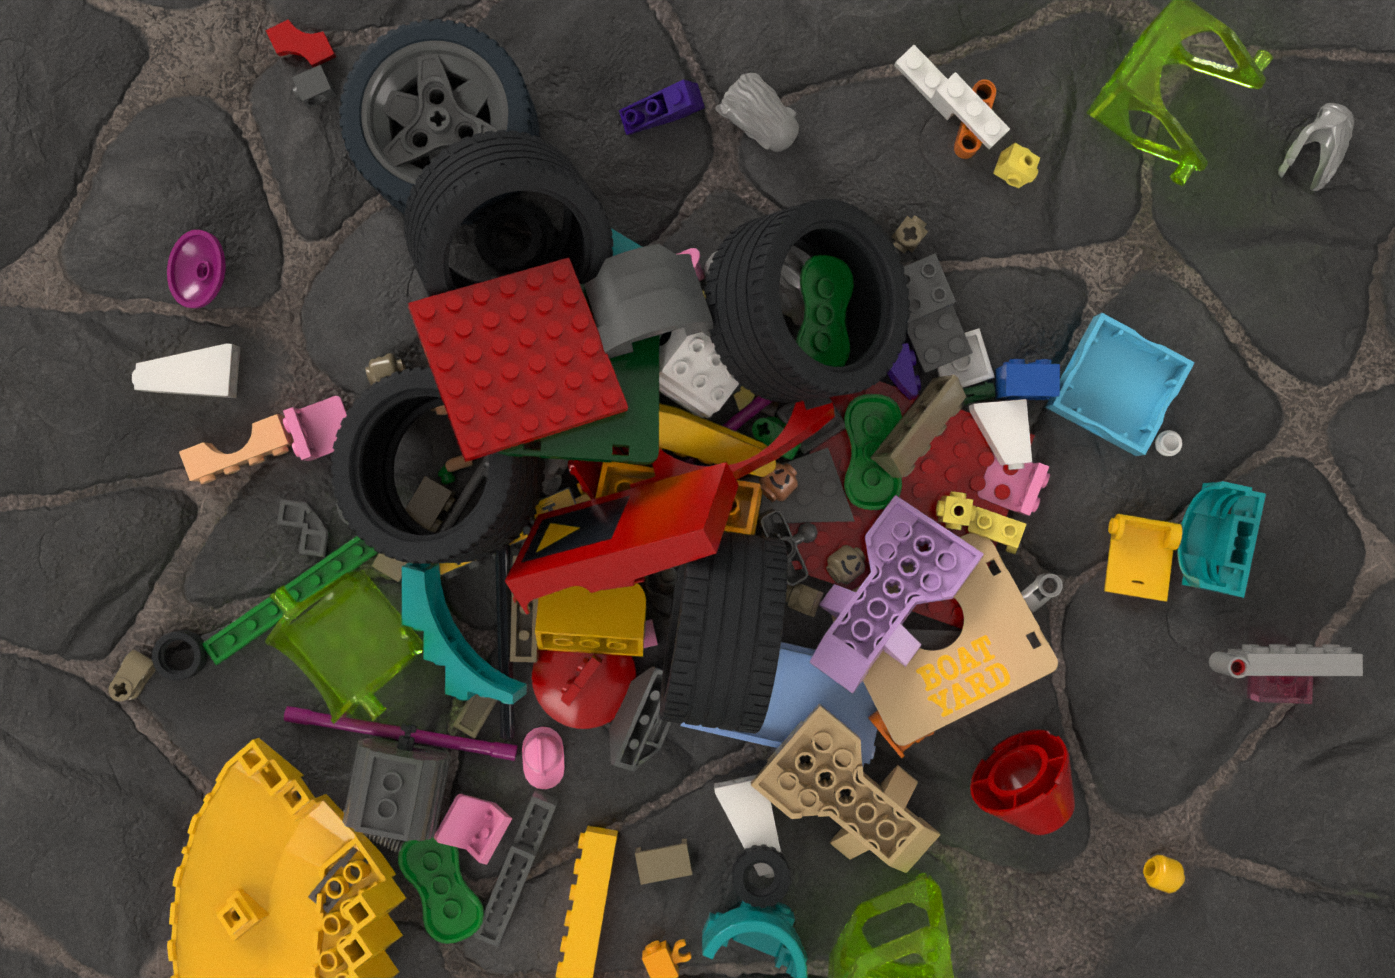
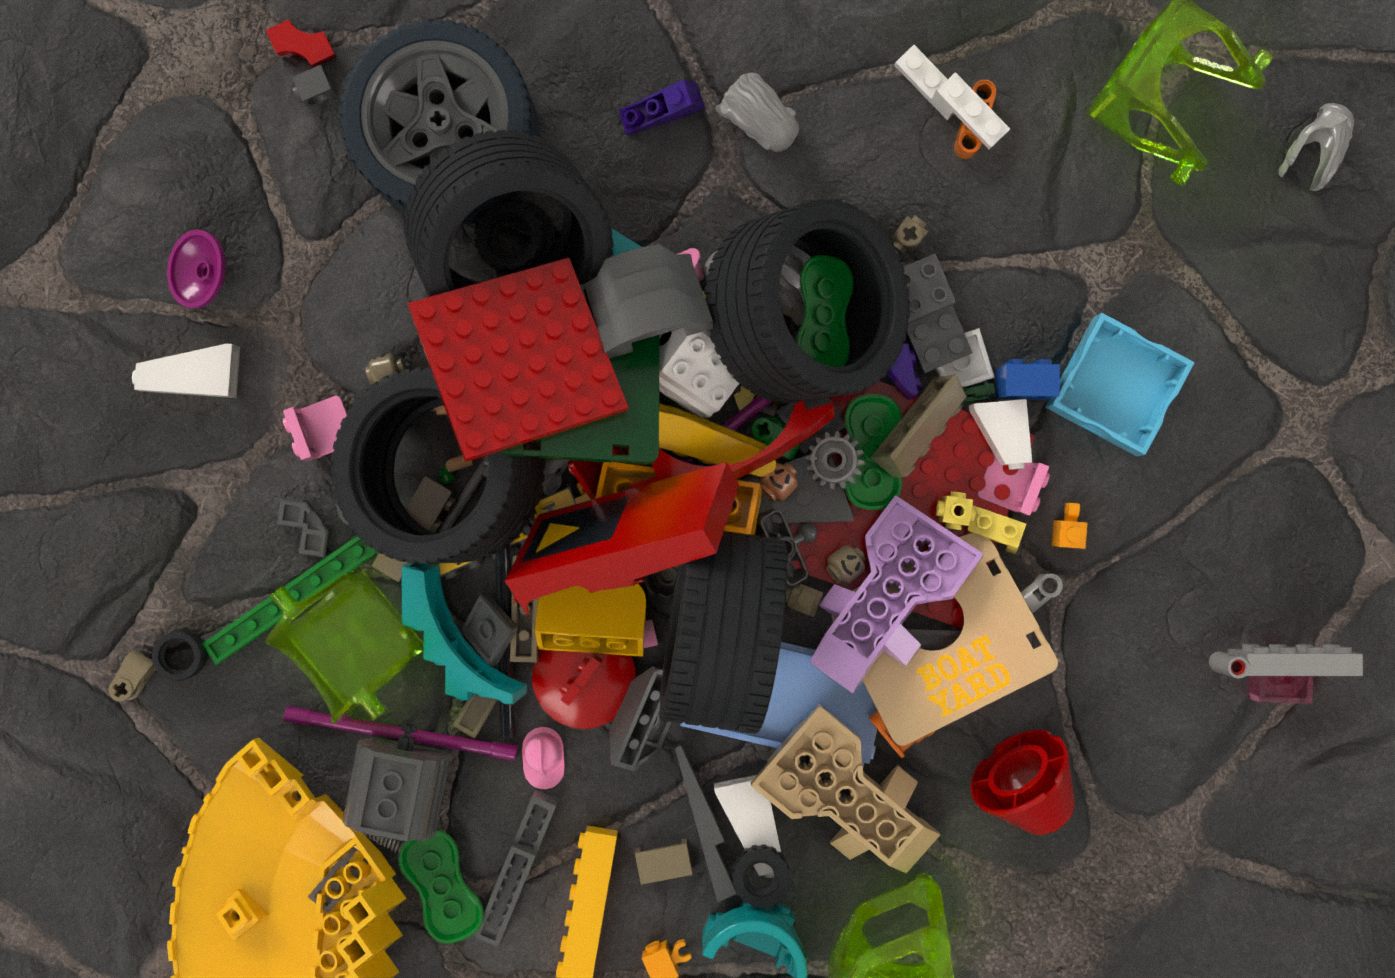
(206, 461): light nougat arch -> none
(473, 826): bright pink bracket -> none
(489, 629): none -> dark grey tile
(707, 827): none -> dark grey slope
(822, 454): none -> light grey gear
(1017, 165): light yellow brick -> none
(1070, 532): none -> light orange brick
(1142, 553): yellow door -> none
(1164, 873): yellow head -> none
(1168, 443): white plate -> none
(1220, 538): teal piece -> none

